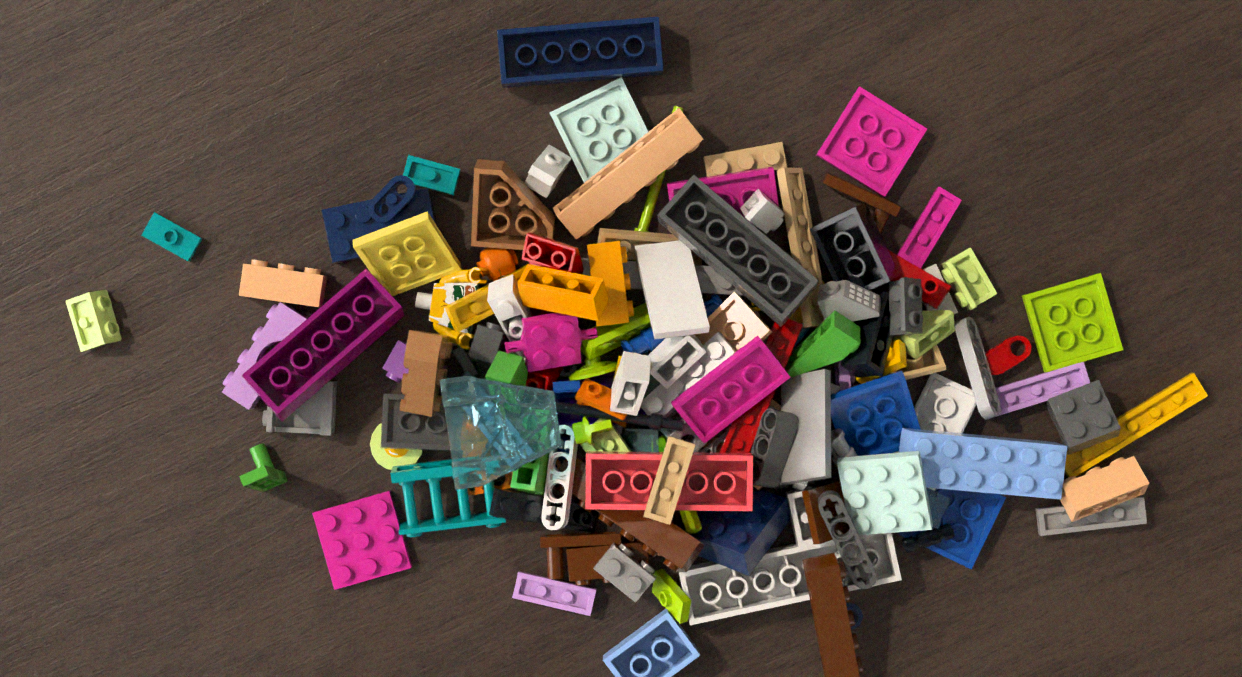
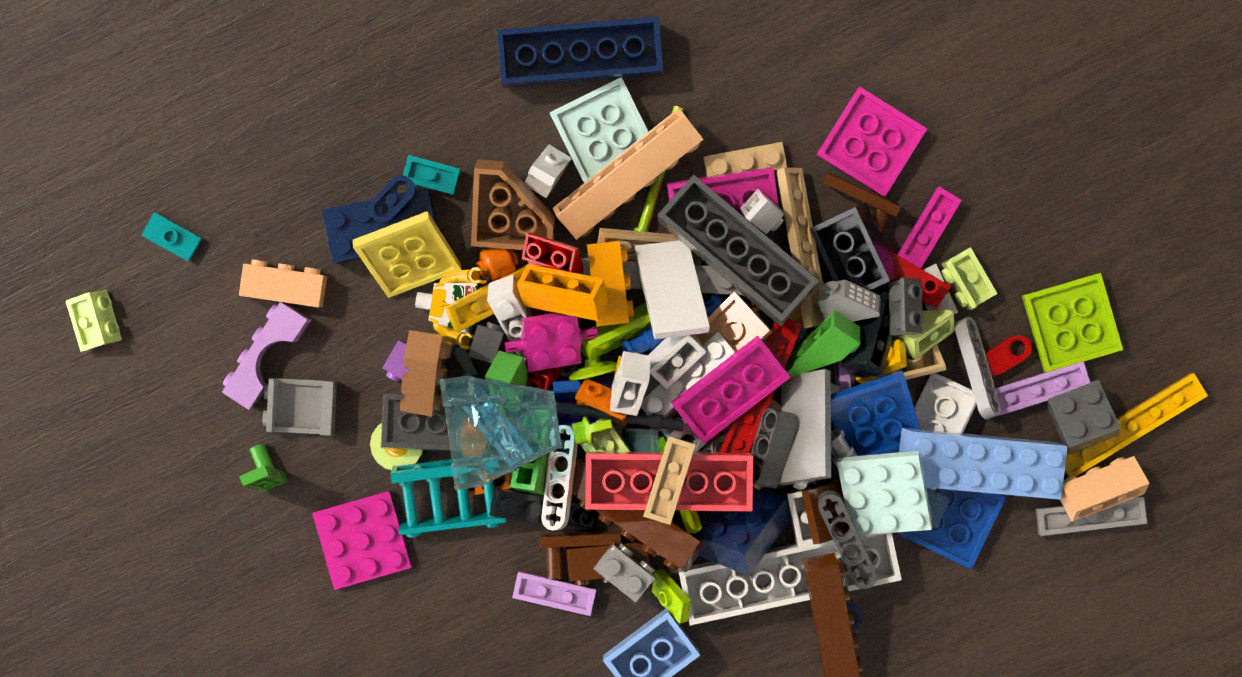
(323, 345): magenta brick -> none
(928, 538): black axle -> none

